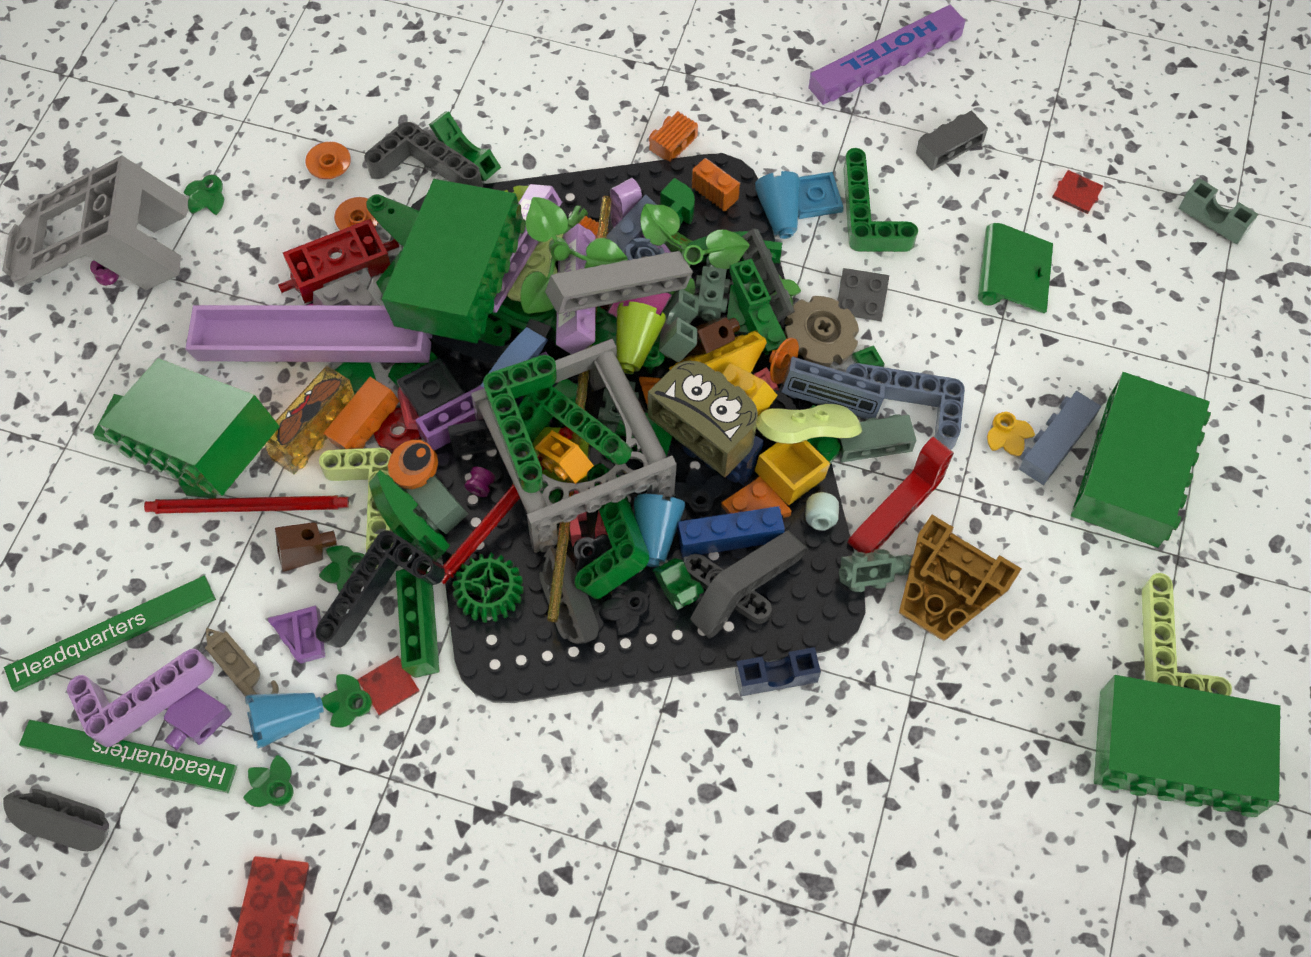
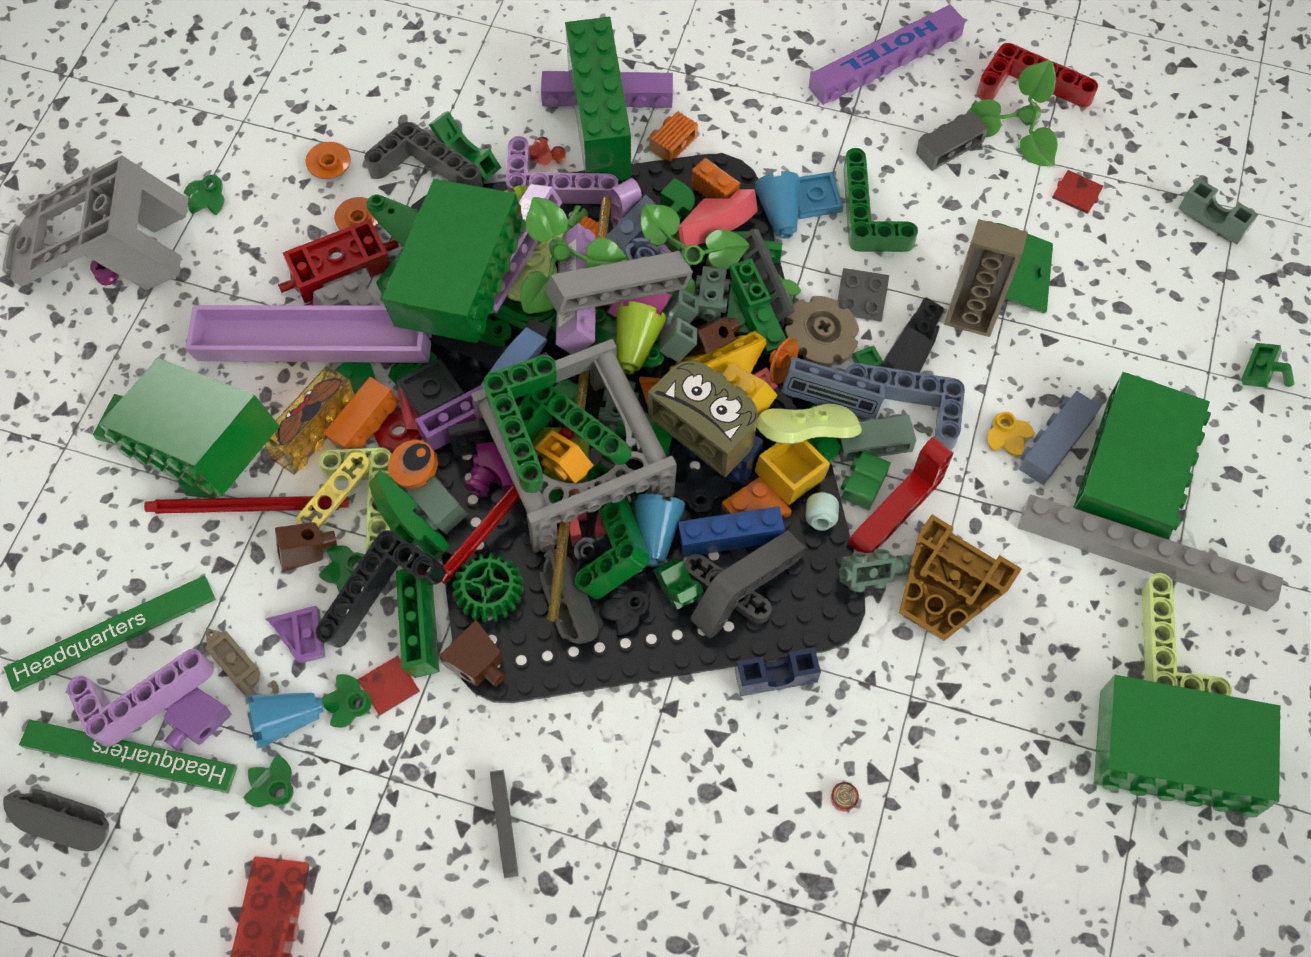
(329, 489): none -> light yellow beam
(474, 657): none -> reddish brown torso
(490, 459): none -> magenta arch
(504, 824): none -> dark grey beam
(541, 152): none -> clear red animal
(570, 187): none -> lavender beam
(598, 97): none -> green brick
(639, 89): none -> medium lavender brick
(717, 215): none -> coral slope
(844, 796): none -> tile
(865, 480): none -> green brick
(915, 339): none -> black piece
(985, 277): none -> dark tan brick
(1012, 60): none -> red beam
(1039, 84): none -> bright green plant
(1150, 553): none -> light grey brick
(1263, 364): none -> green plate

